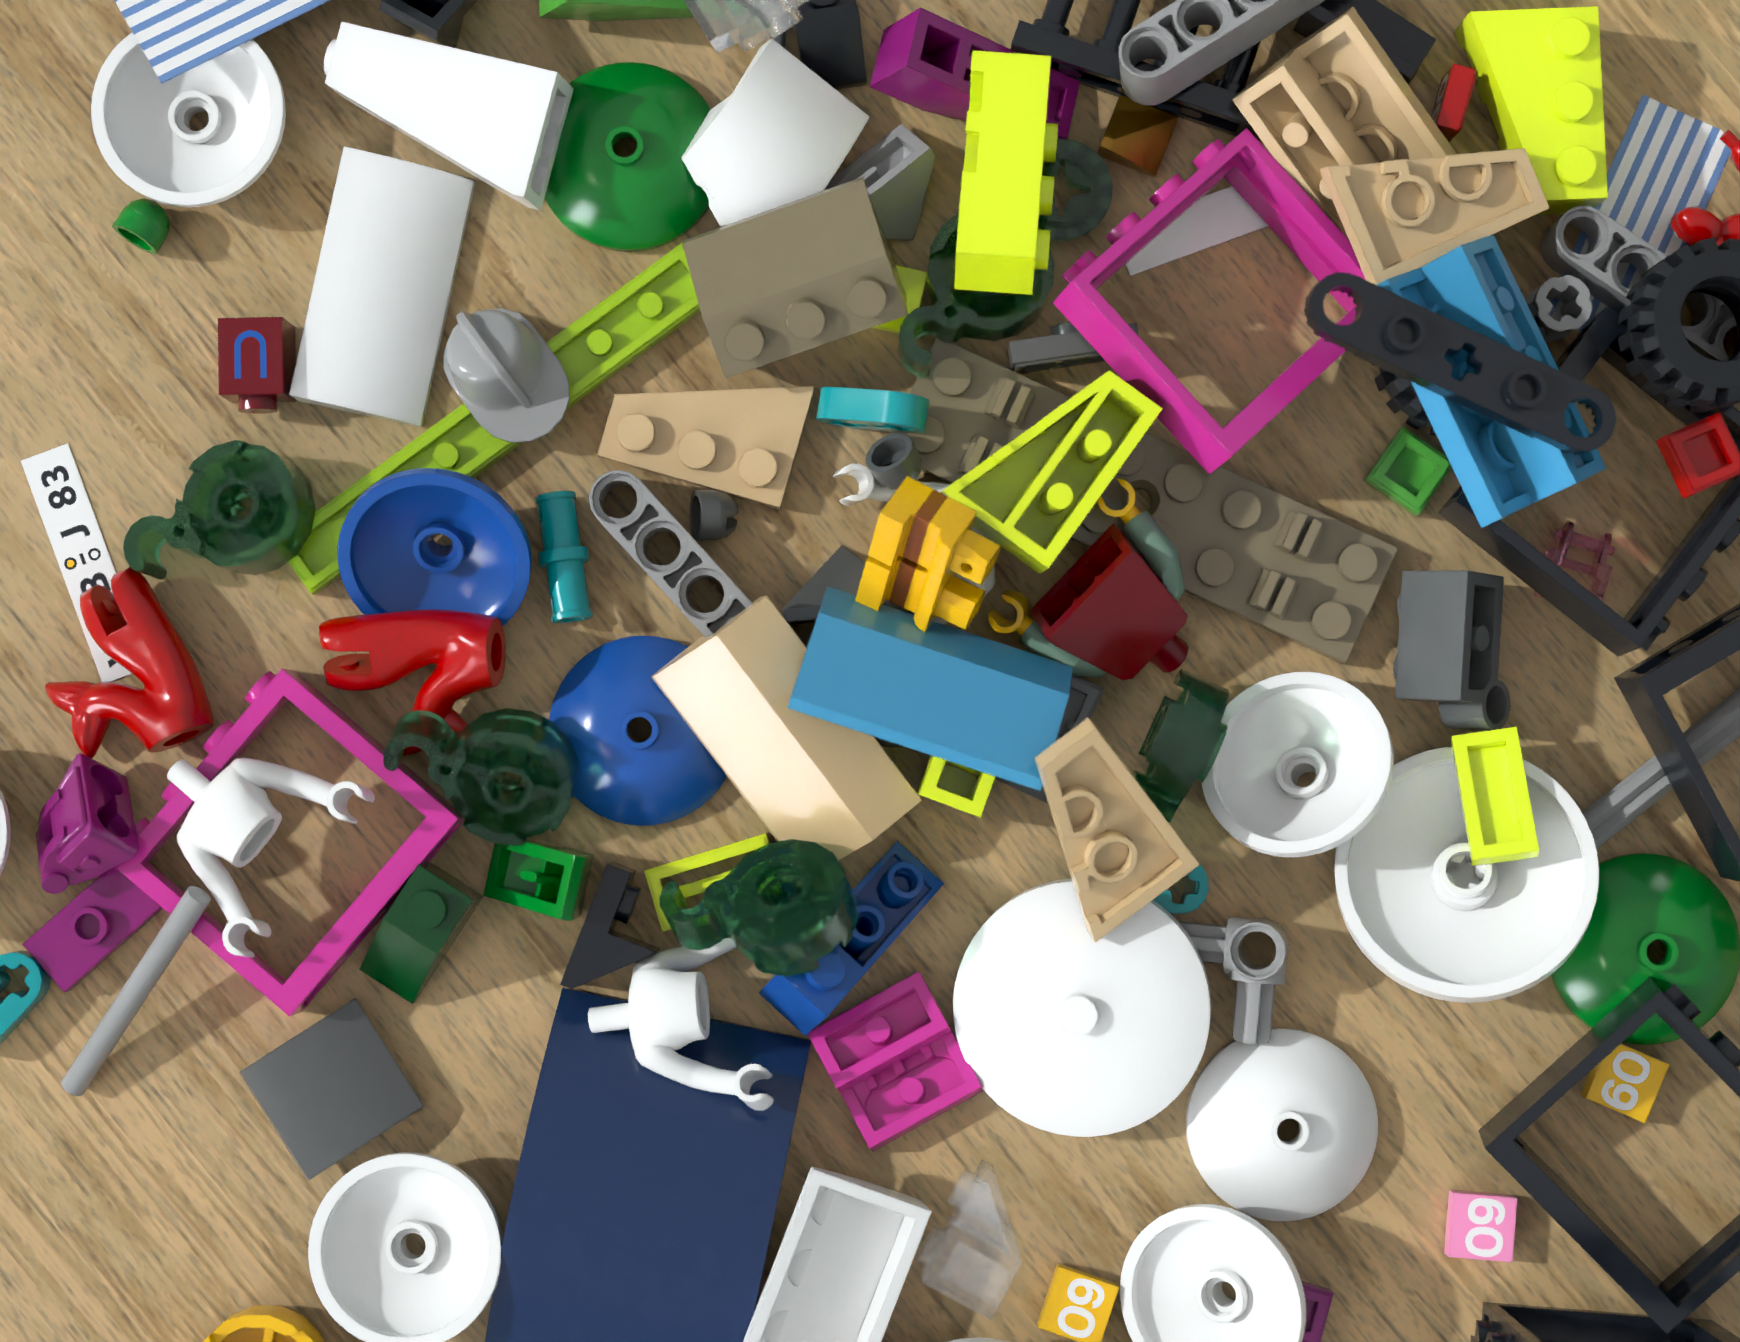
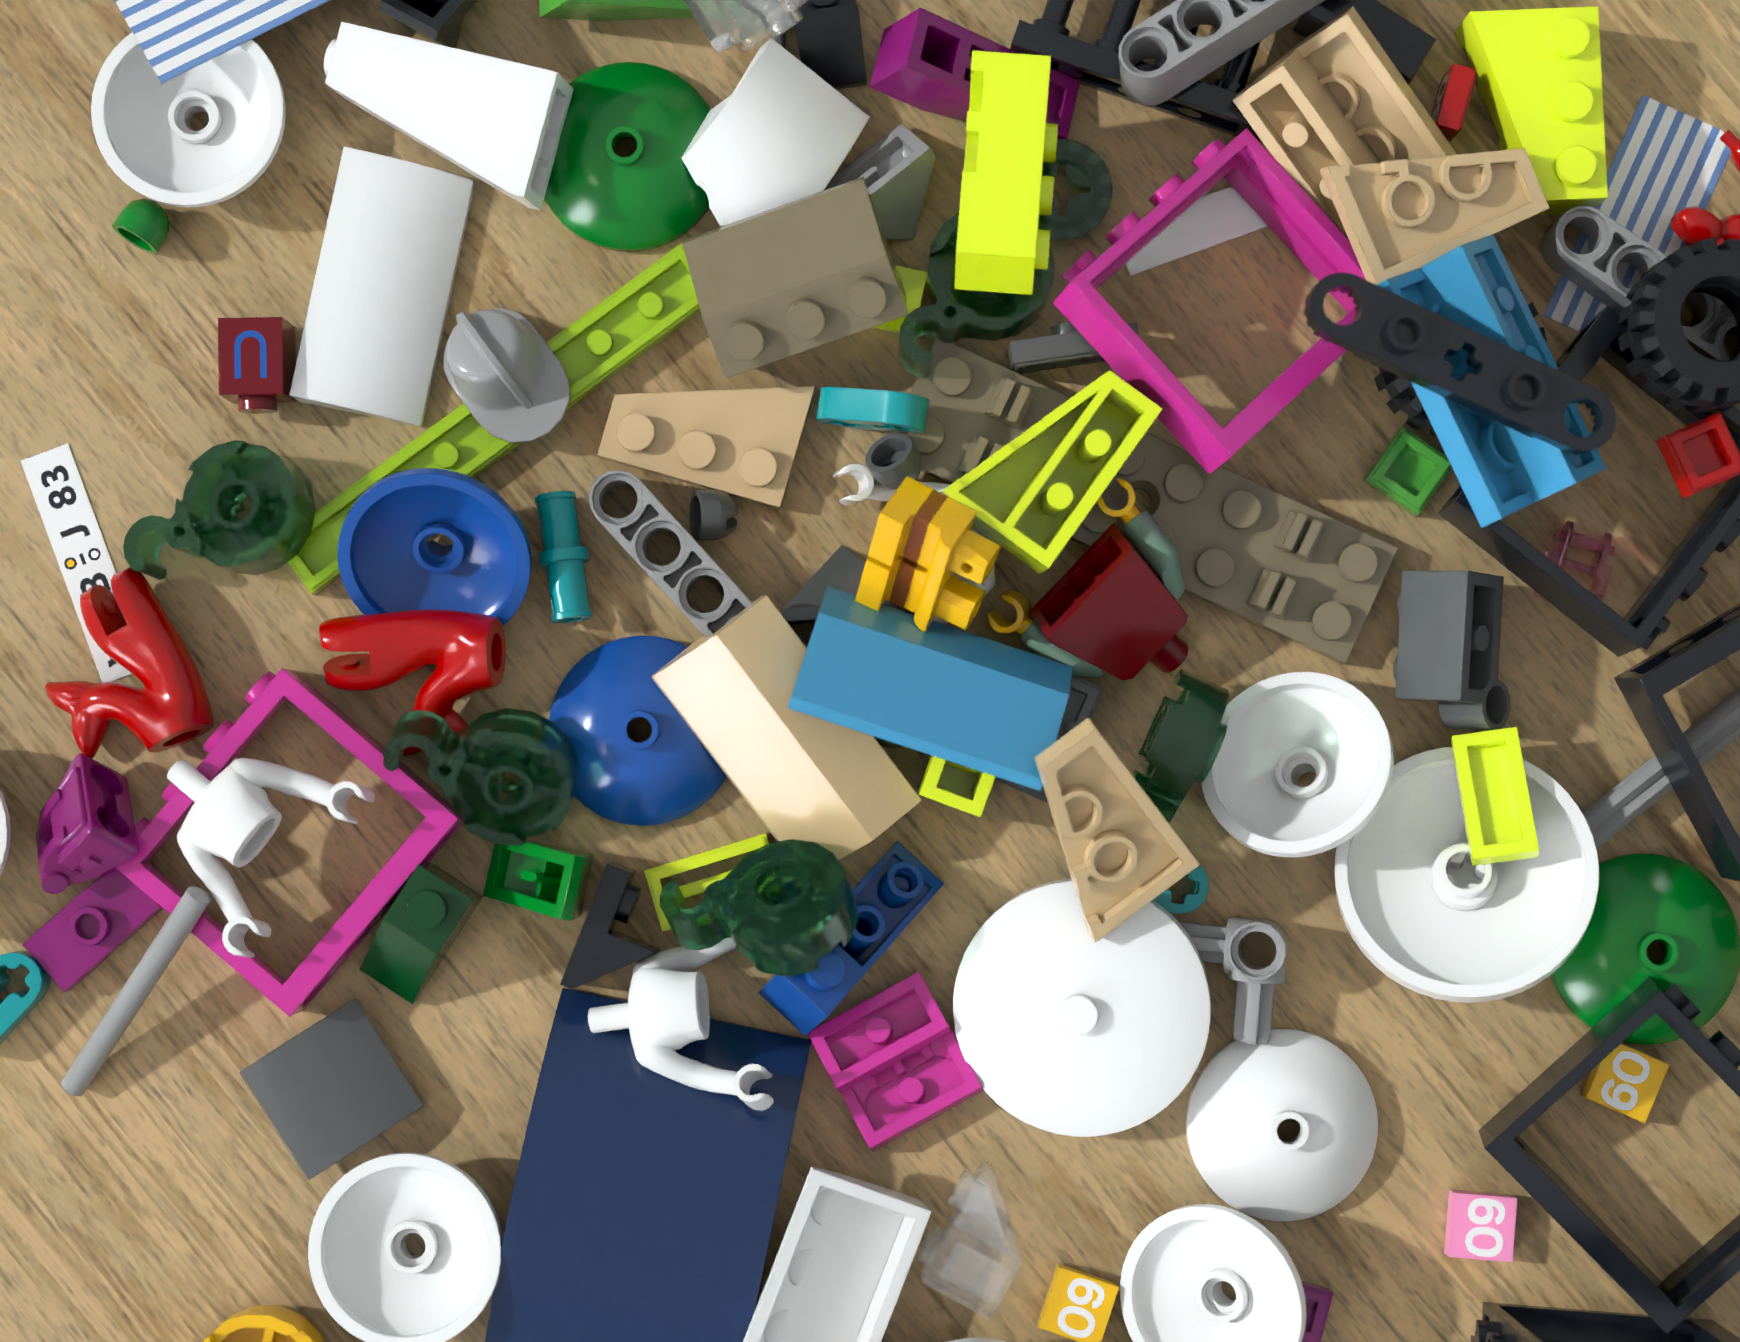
(1137, 136): pearl gold slope -> none
(1575, 309): light grey bush -> none

